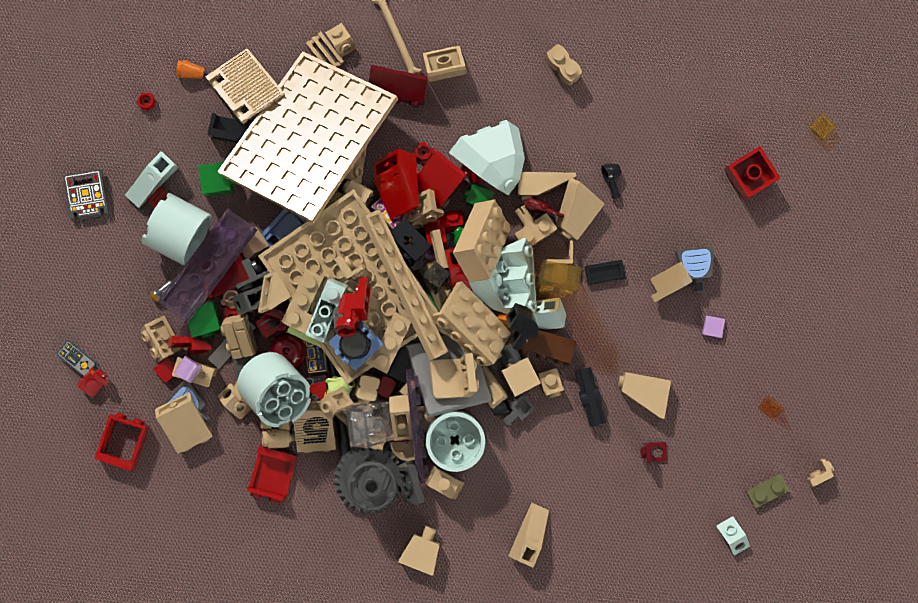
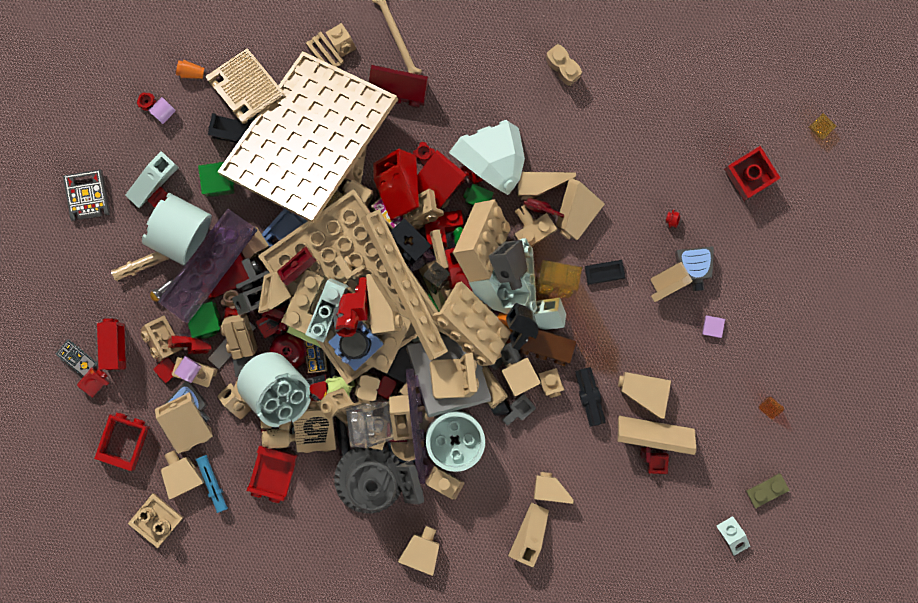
(111, 345): none -> red window
(132, 268): none -> tan pin
(155, 520): none -> tan plate
(162, 110): none -> lavender brick
(180, 475): none -> tan torso
(219, 505): none -> dark azure pin
(297, 265): none -> dark red plate
(383, 312): none -> tan slope
(444, 63): tan slope -> none
(509, 263): none -> dark grey torso
(550, 489): none -> tan slope
(568, 262): tan bracket -> none
(610, 174): black bar -> none
(656, 435): none -> tan tile
(658, 463): none -> red tile
(673, 218): none -> red plate
(820, 476): tan bracket -> none

